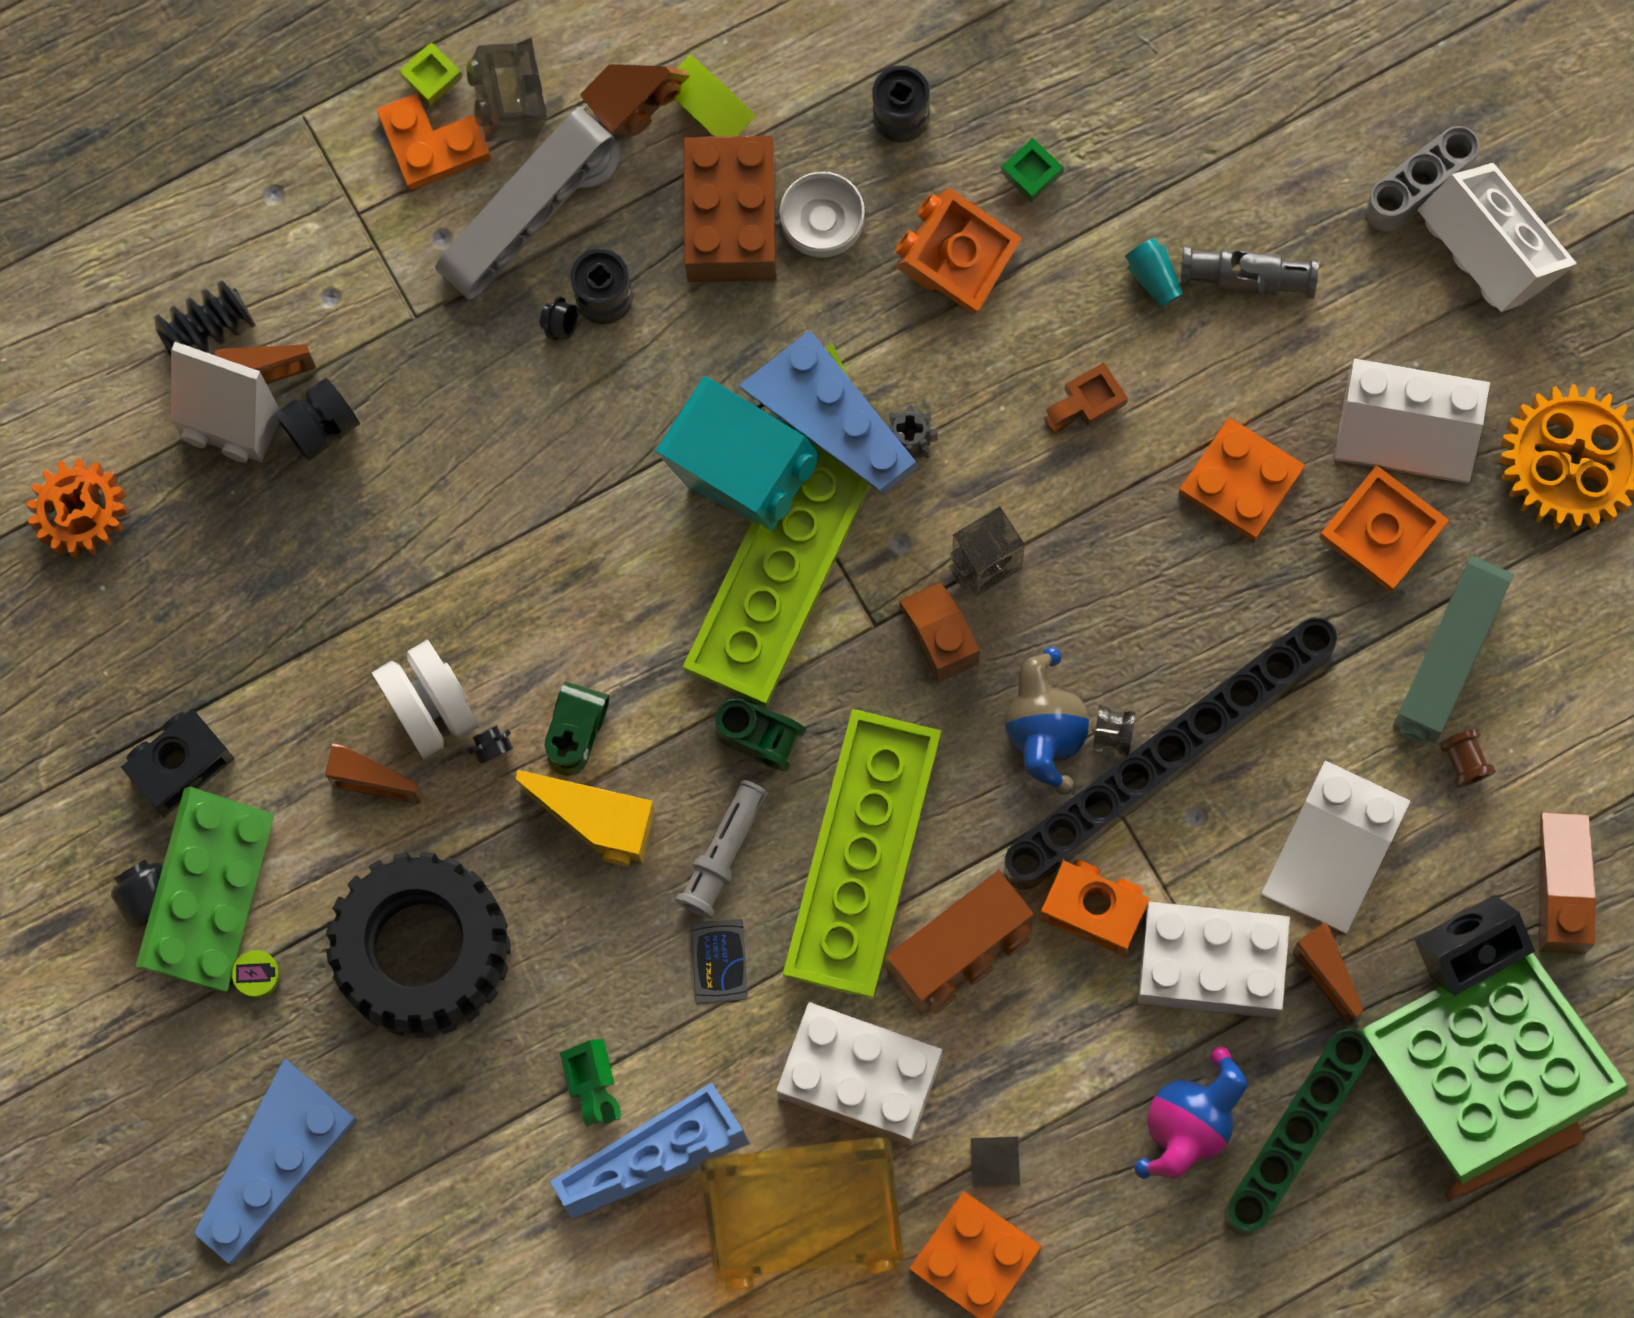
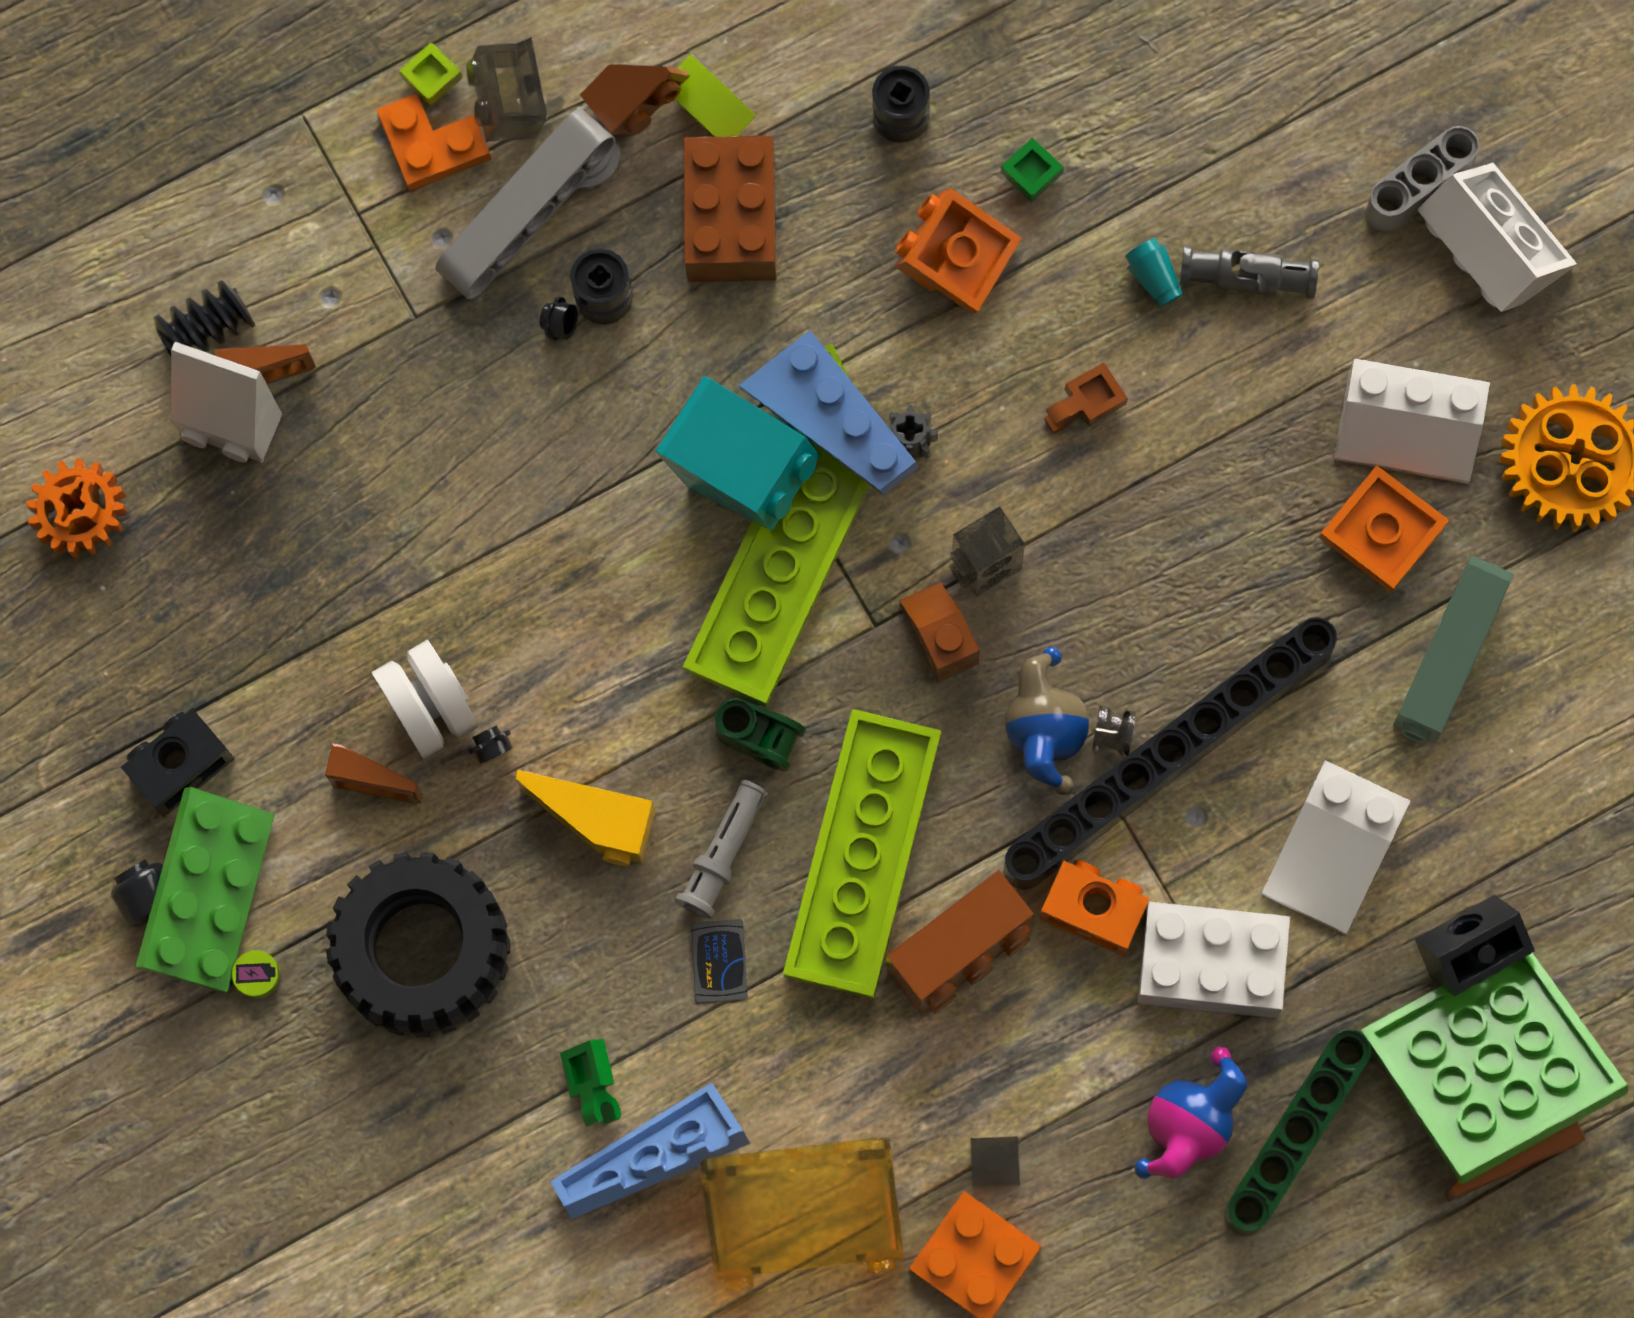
(277, 1154): medium blue wing -> none
(317, 419): black wheel -> none
(575, 720): dark green piece -> none
(822, 214): white piece -> none
(859, 1073): white brick -> none
(1241, 479): orange plate -> none
(1324, 964): dark orange slope -> none
(1467, 758): reddish brown bush -> none
(1566, 884): slope -> none

